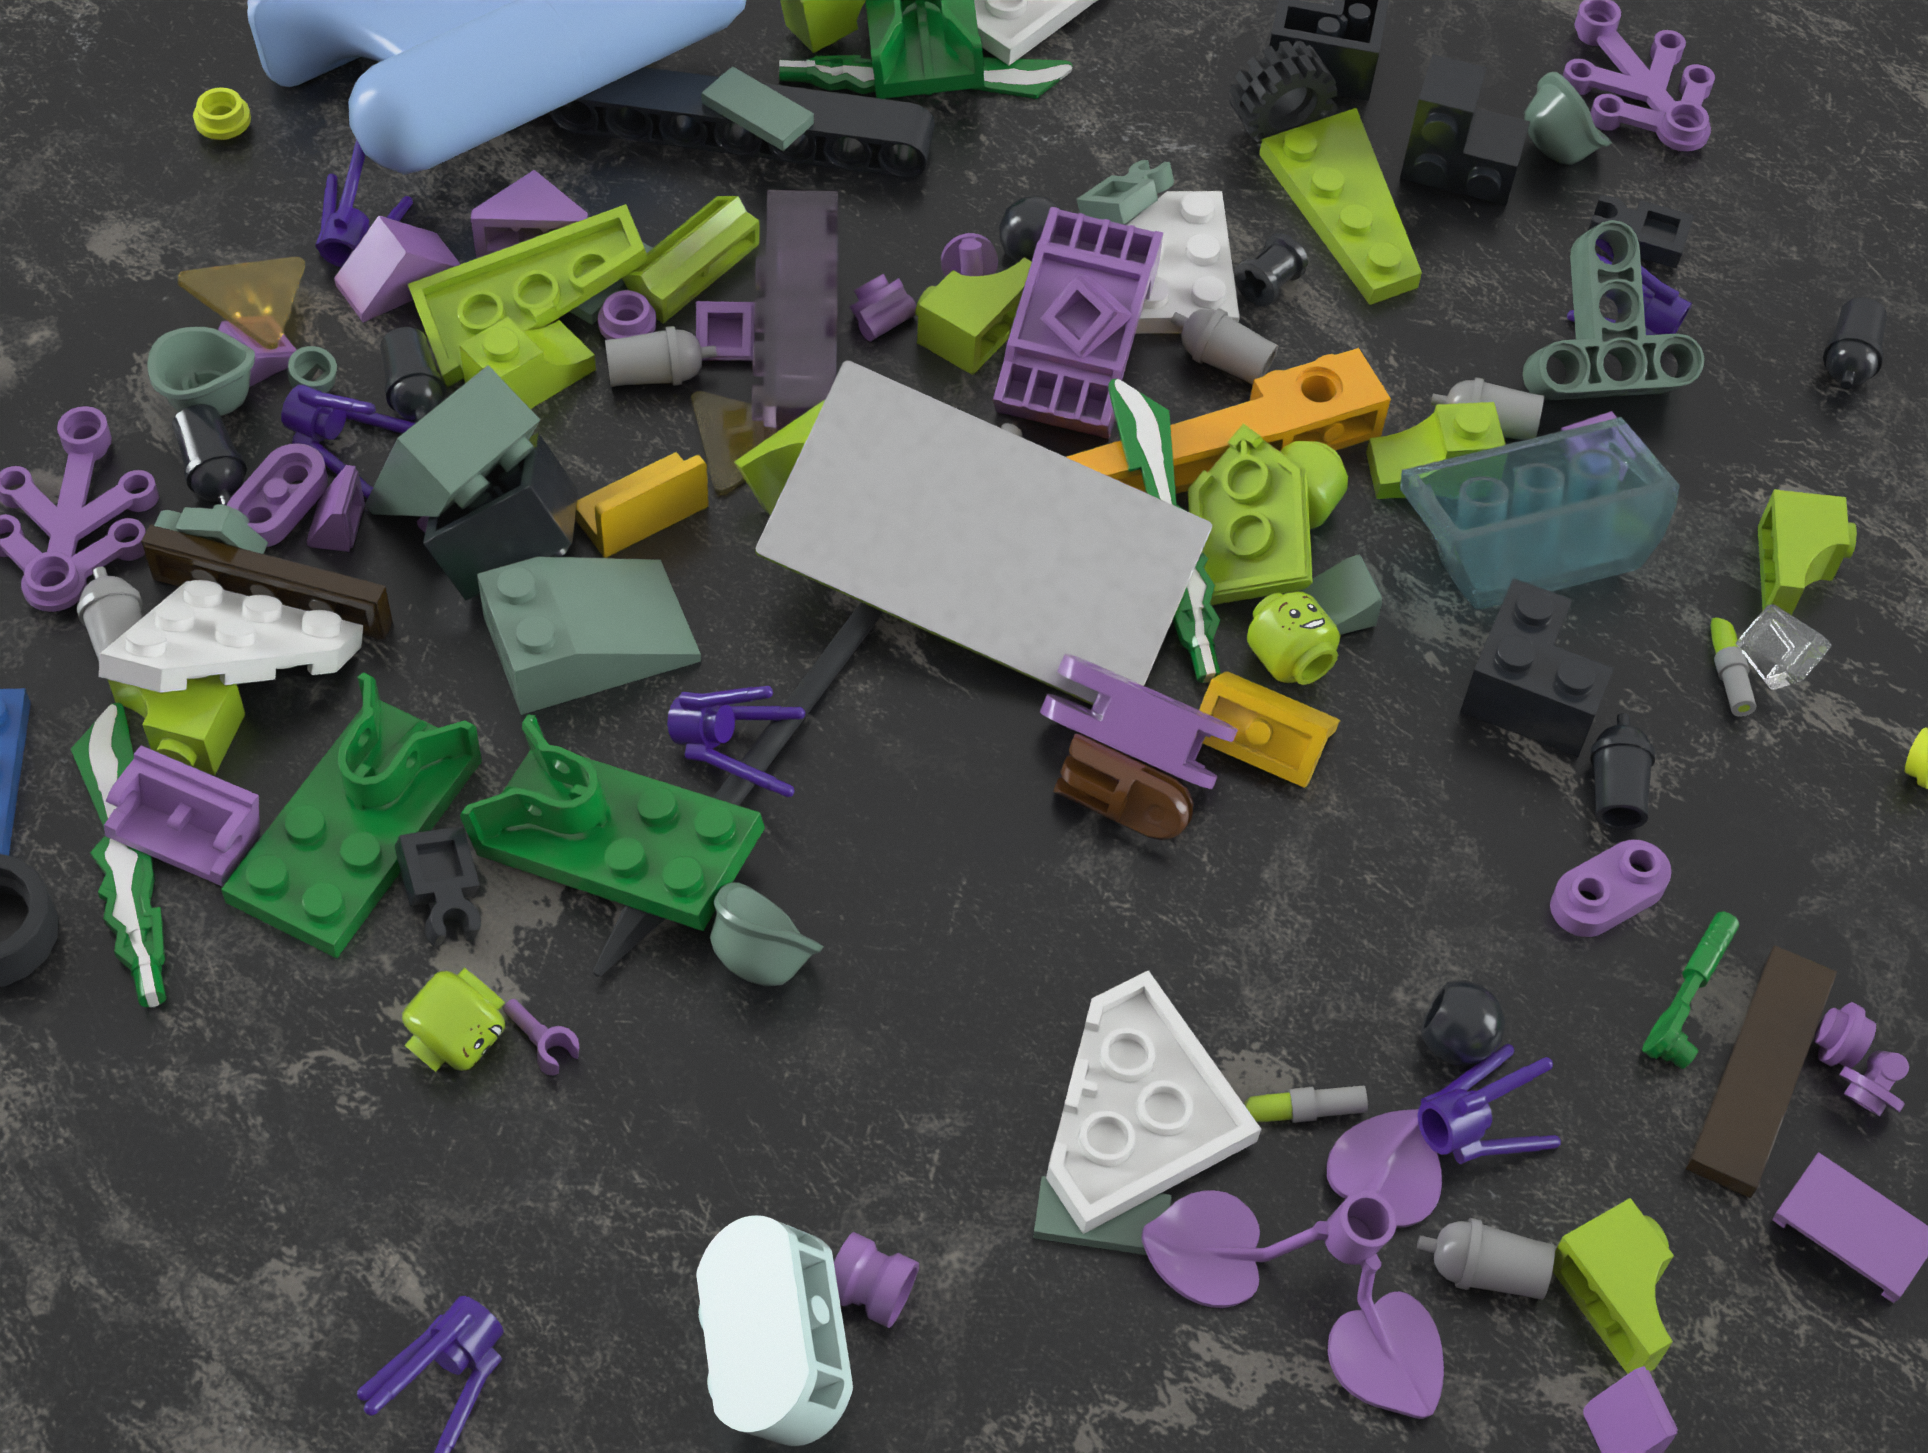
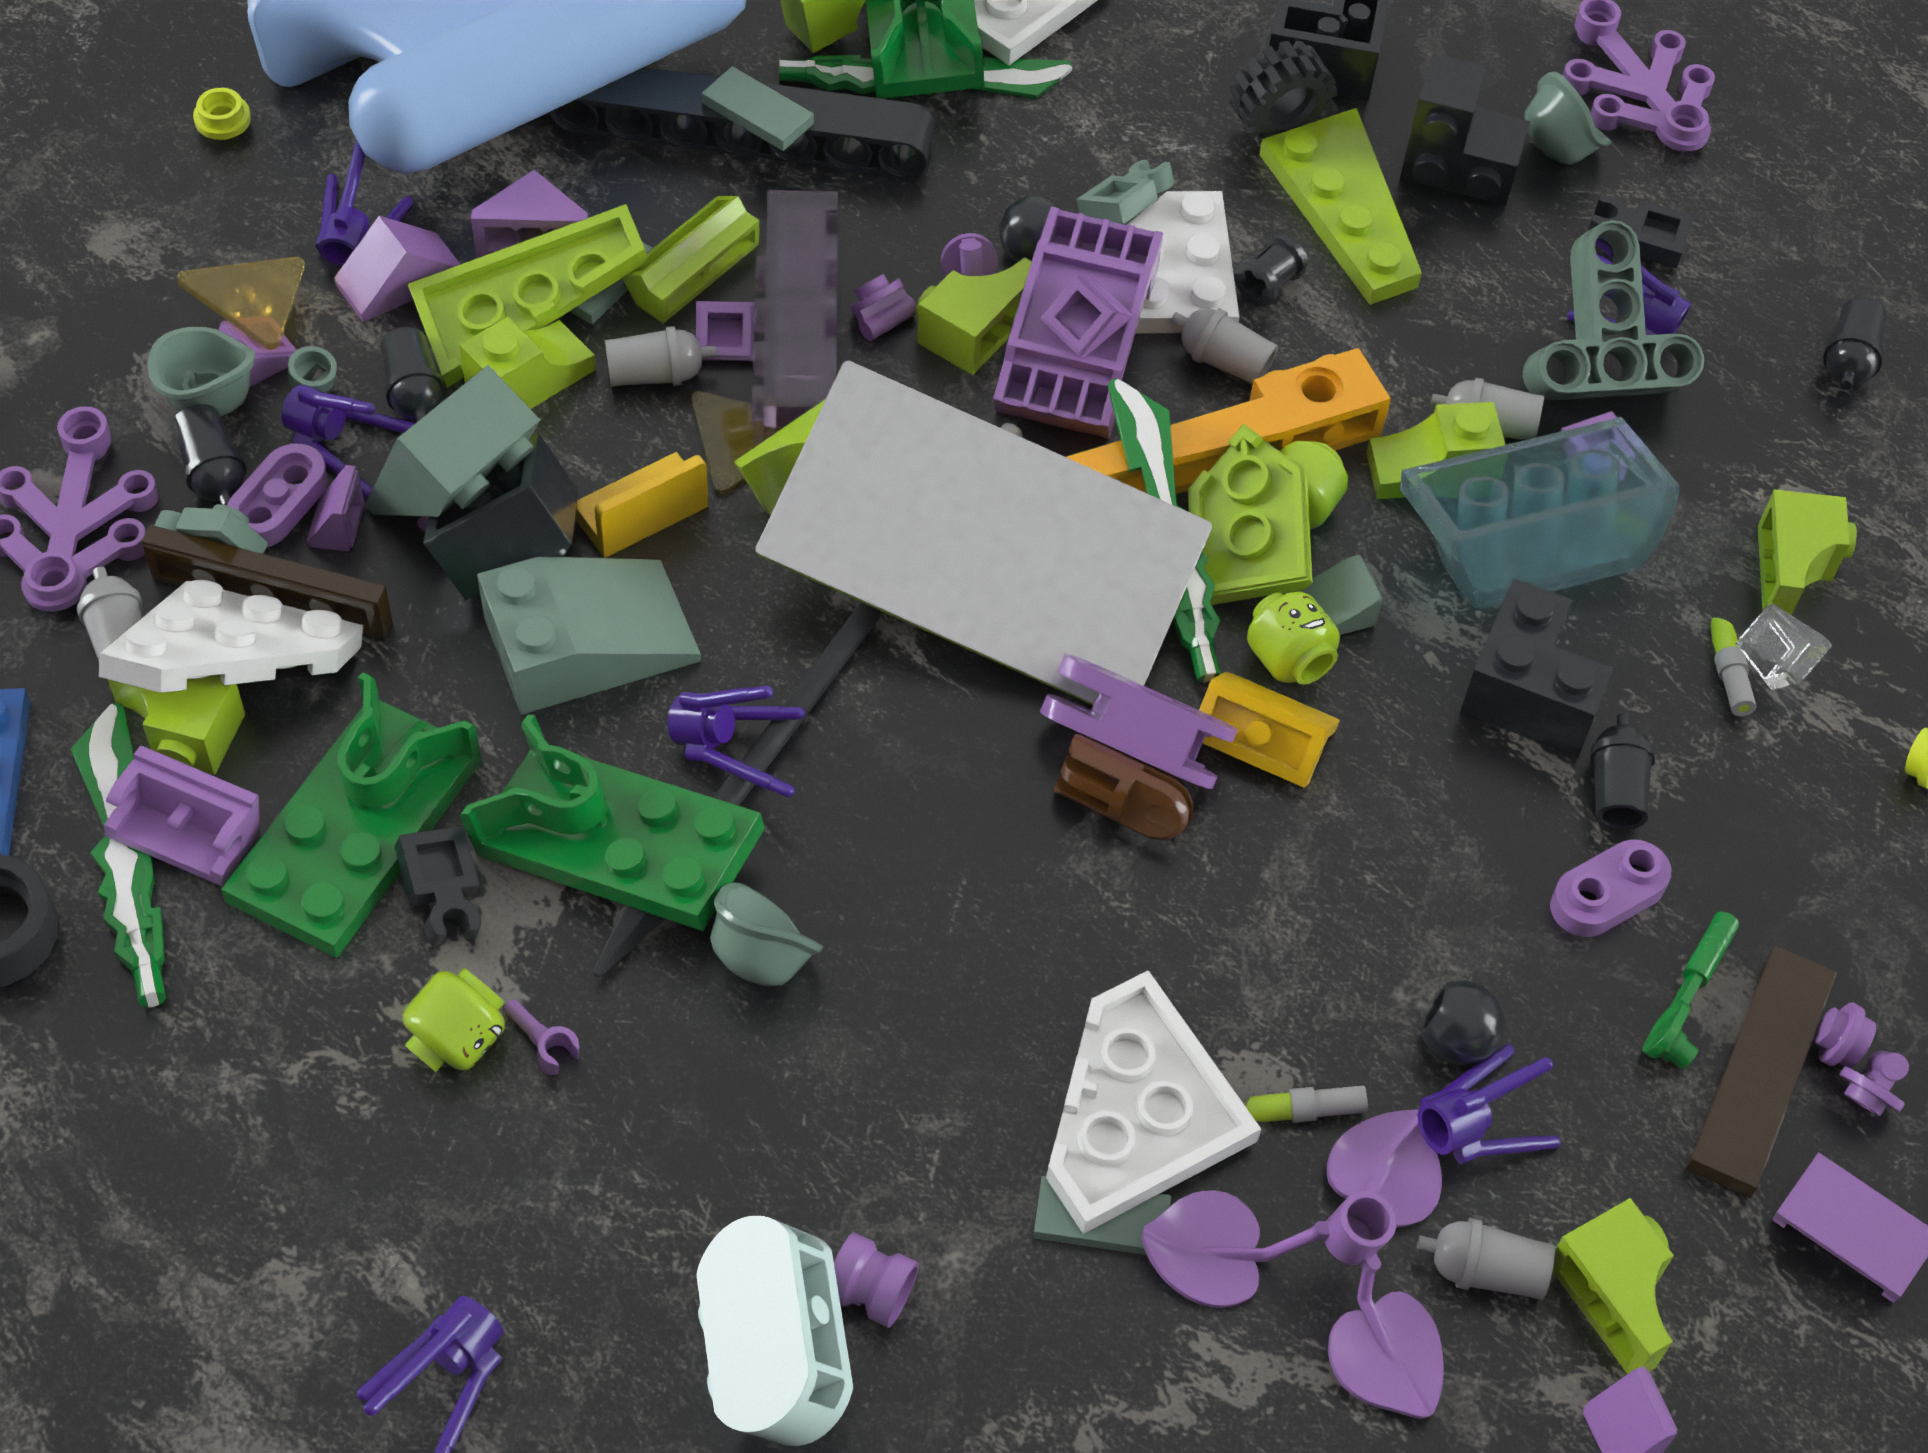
(626, 315): medium lavender plate -> none

